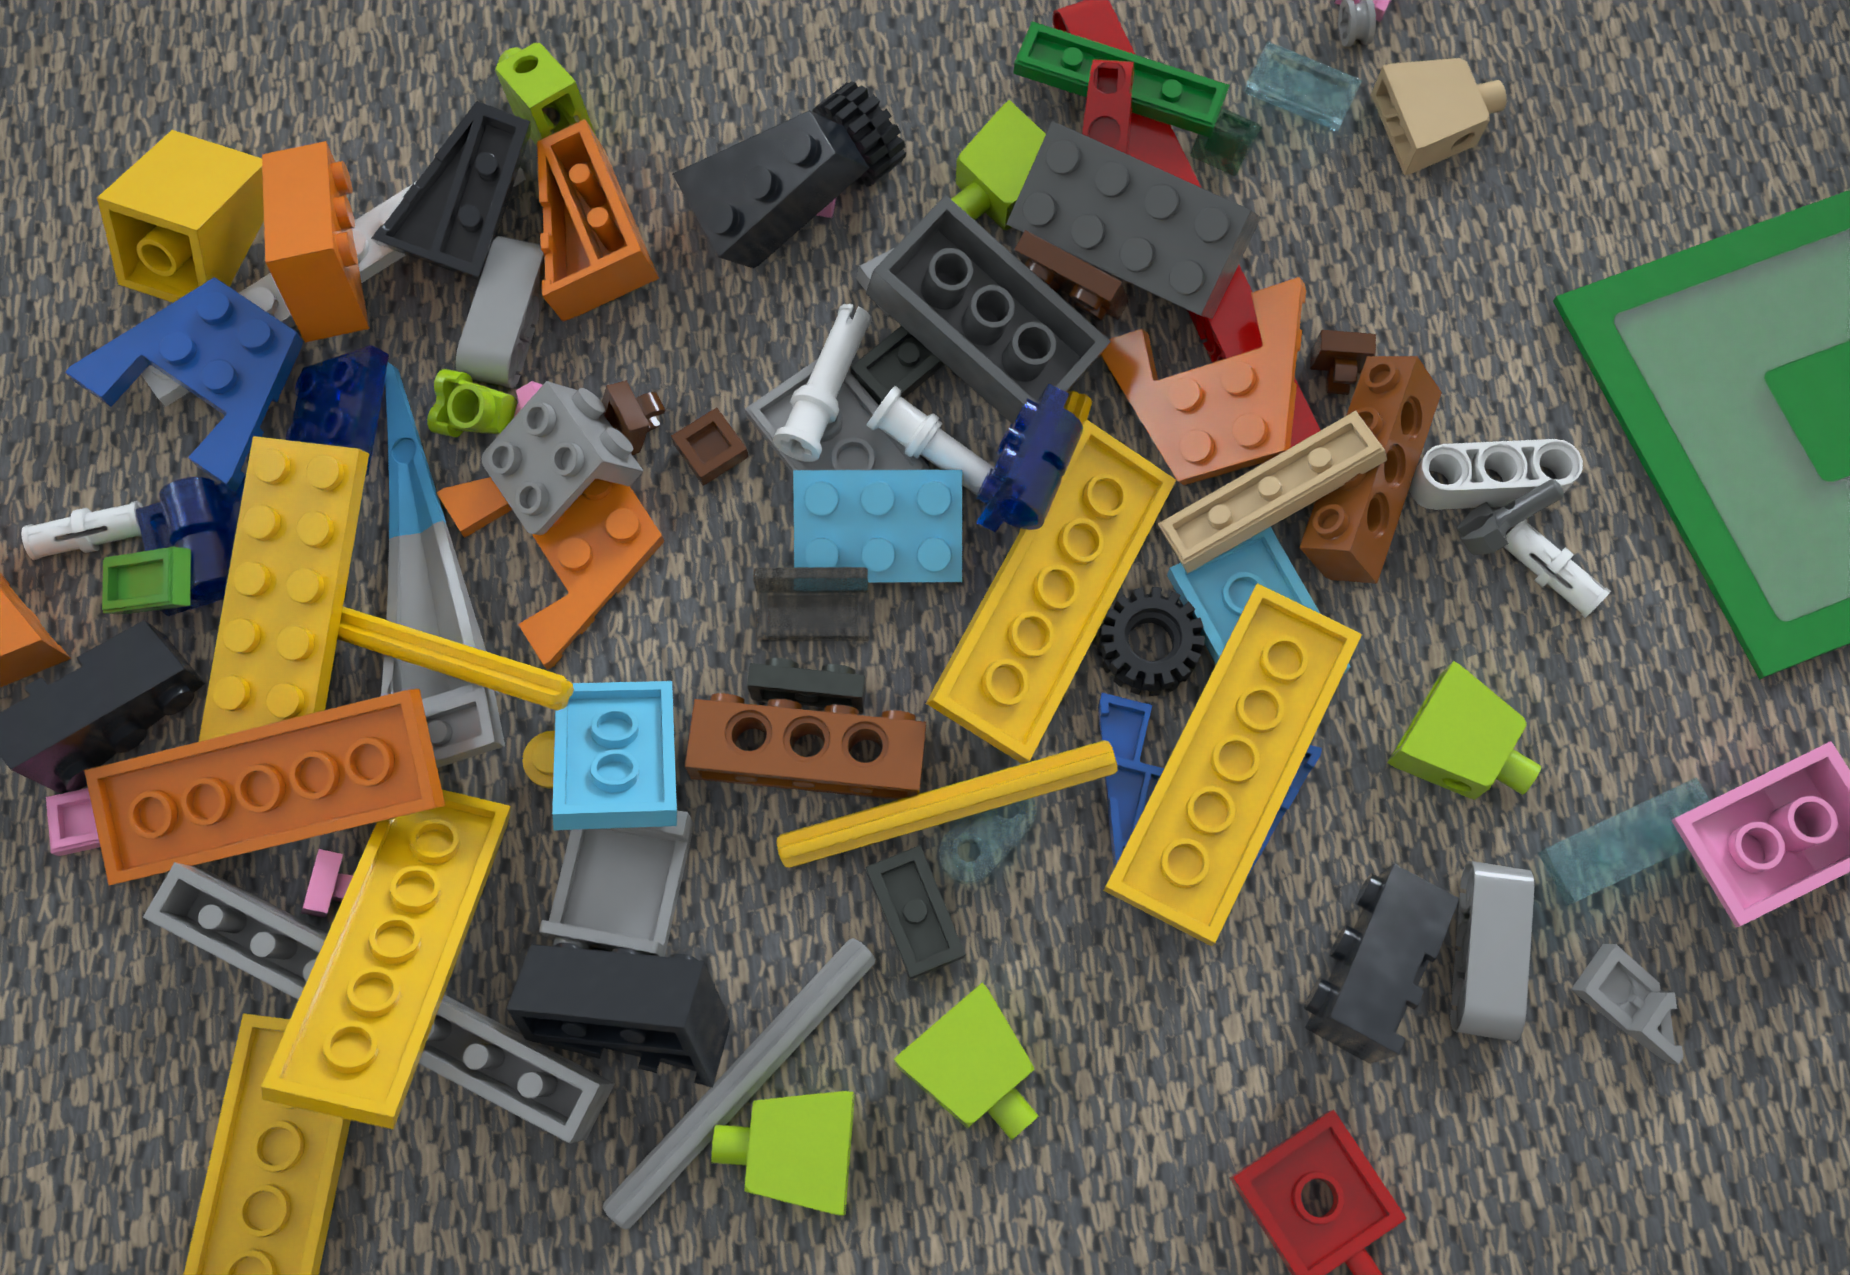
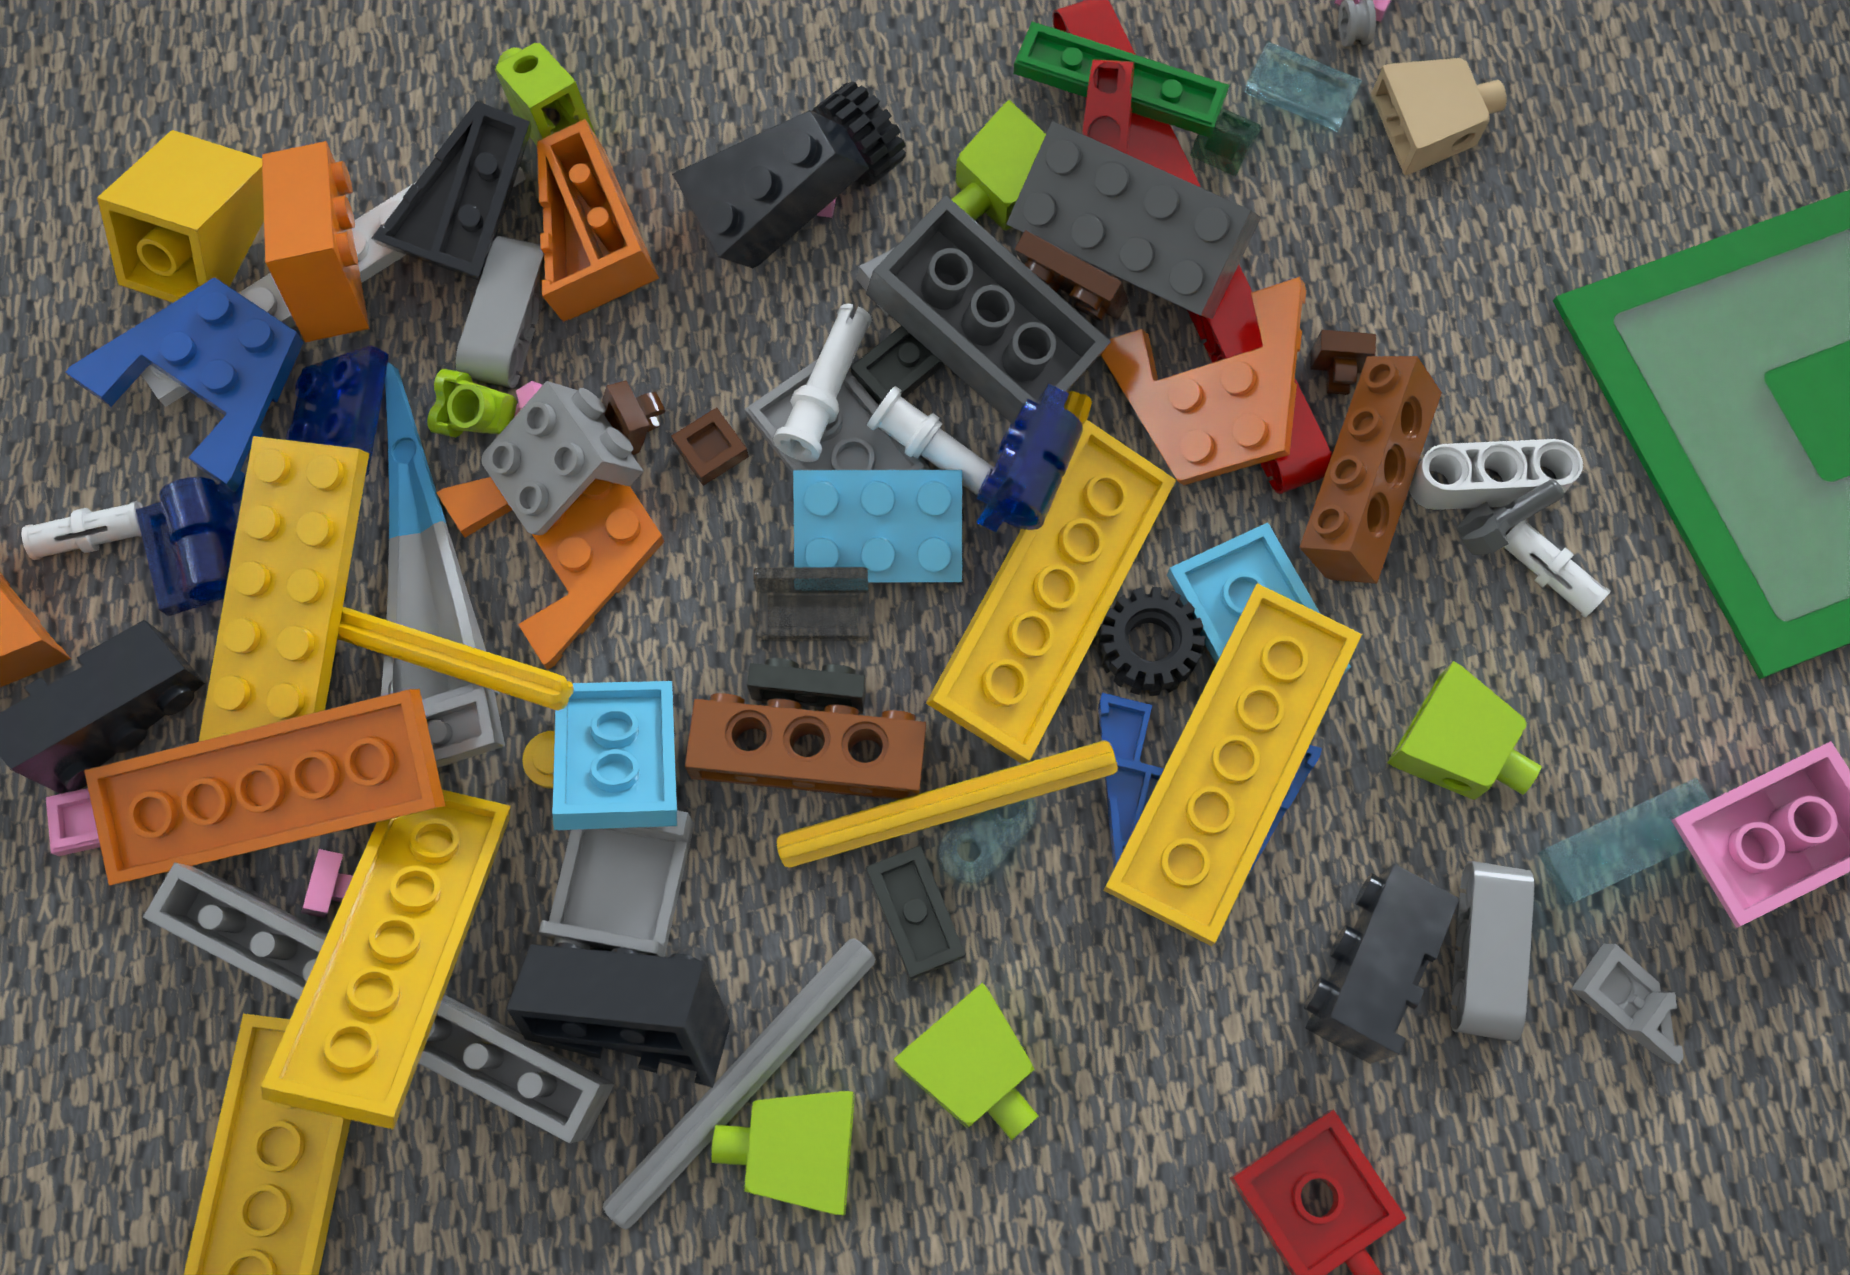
(146, 581): bright green tile -> none
(1272, 491): tan tile -> none

